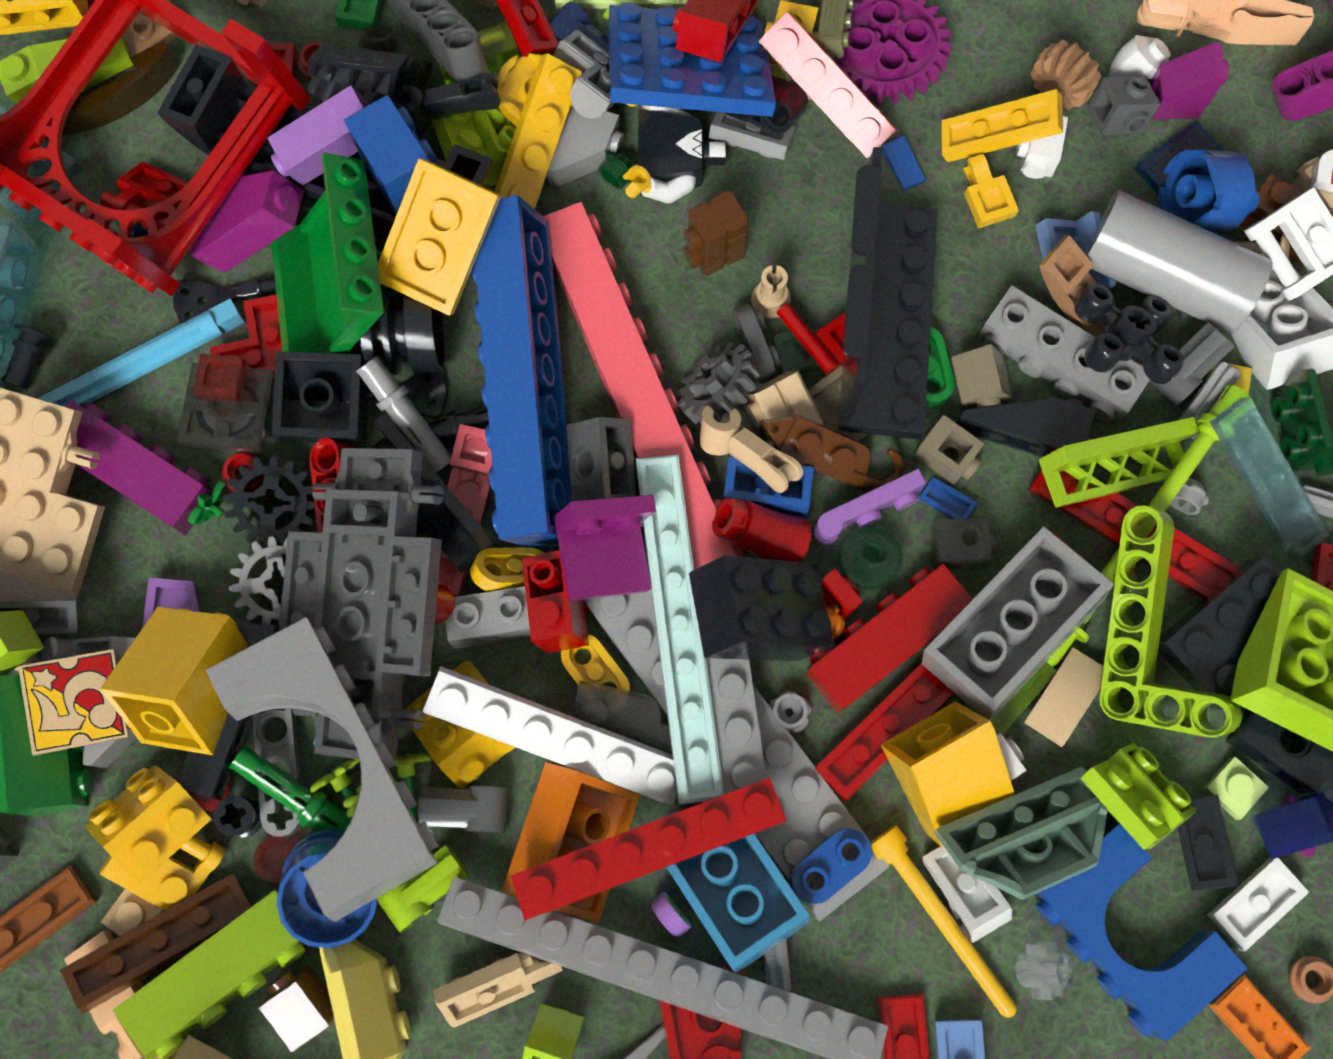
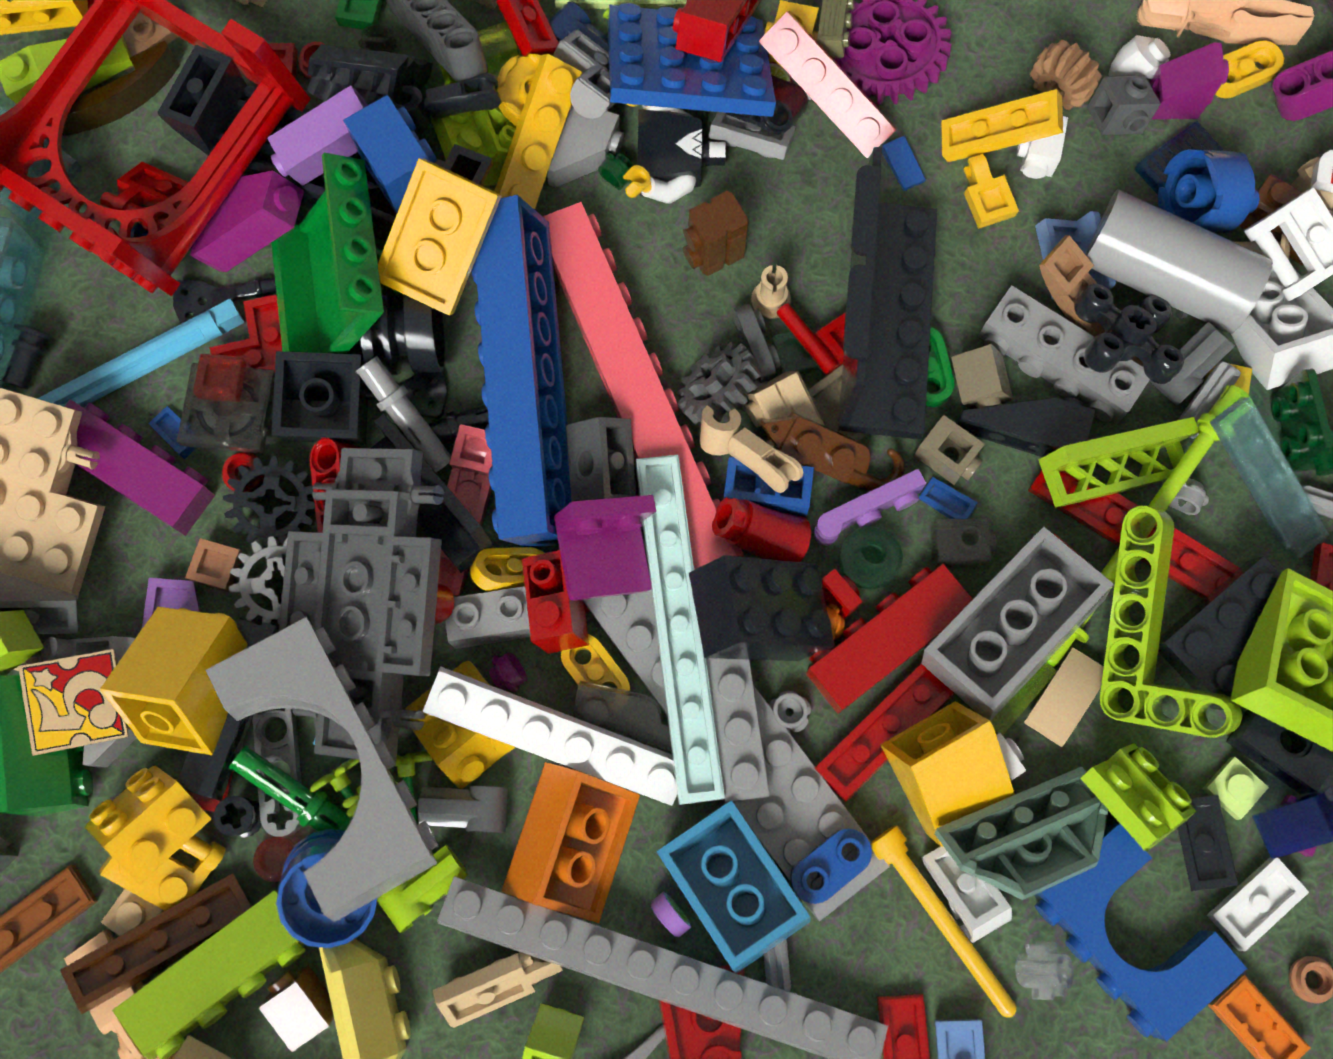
(169, 429): none -> blue piece
(208, 506): green plant -> none
(212, 565): none -> nougat plate
(507, 672): none -> magenta plate
(647, 848): red plate -> none
(1244, 73): none -> yellow plate

